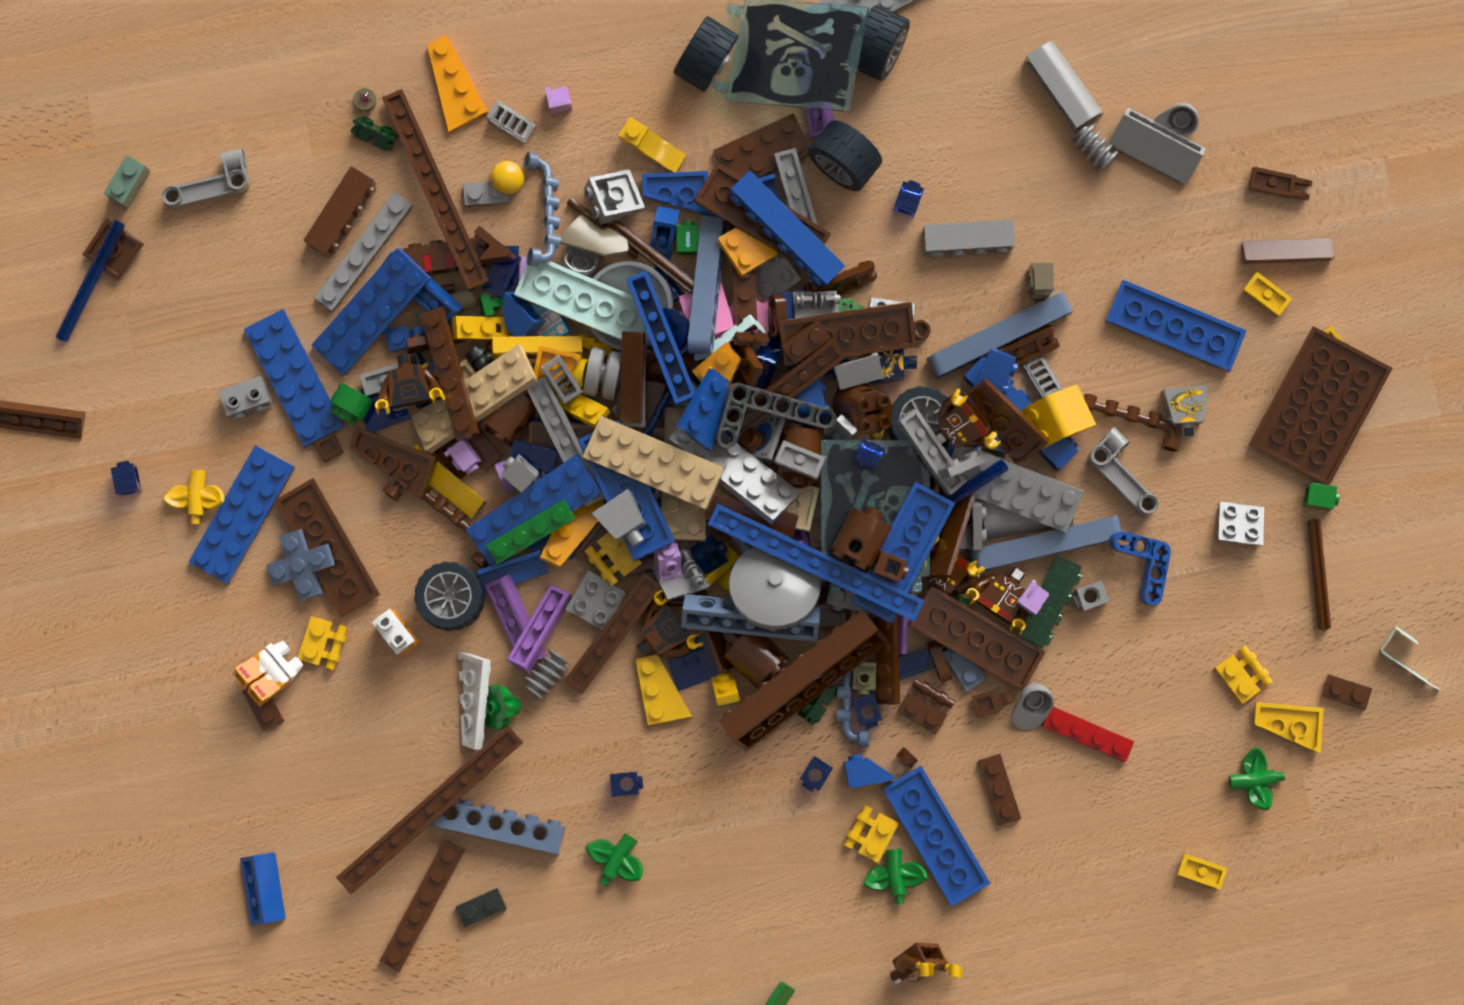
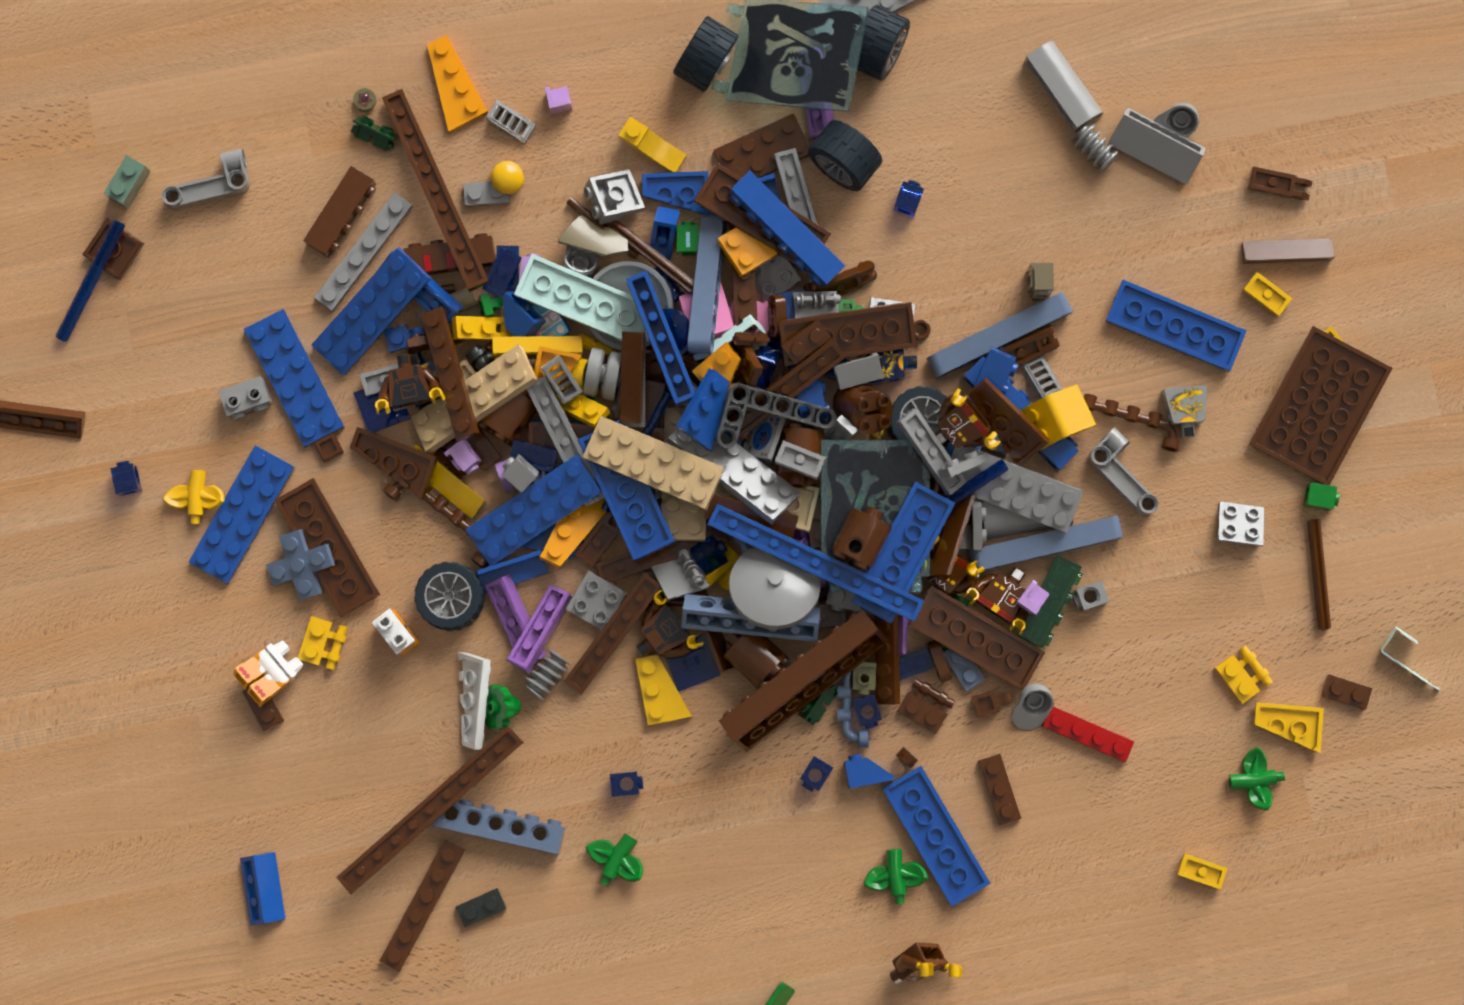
(350, 404): green piece -> none
(496, 251): reddish brown slope -> none
(530, 531): green plate -> none
(550, 204): sand blue bar -> none
(618, 554): yellow plate -> none
(622, 518): light grey torso -> none
(668, 562): lavender brick -> none
(725, 688): yellow plate -> none
(751, 440): reddish brown plate -> none
(868, 454): clear blue brick -> none
(878, 836): yellow plate -> none
(881, 567): reddish brown brick -> none
(968, 237): light grey brick -> none
(1150, 554): blue beam -> none

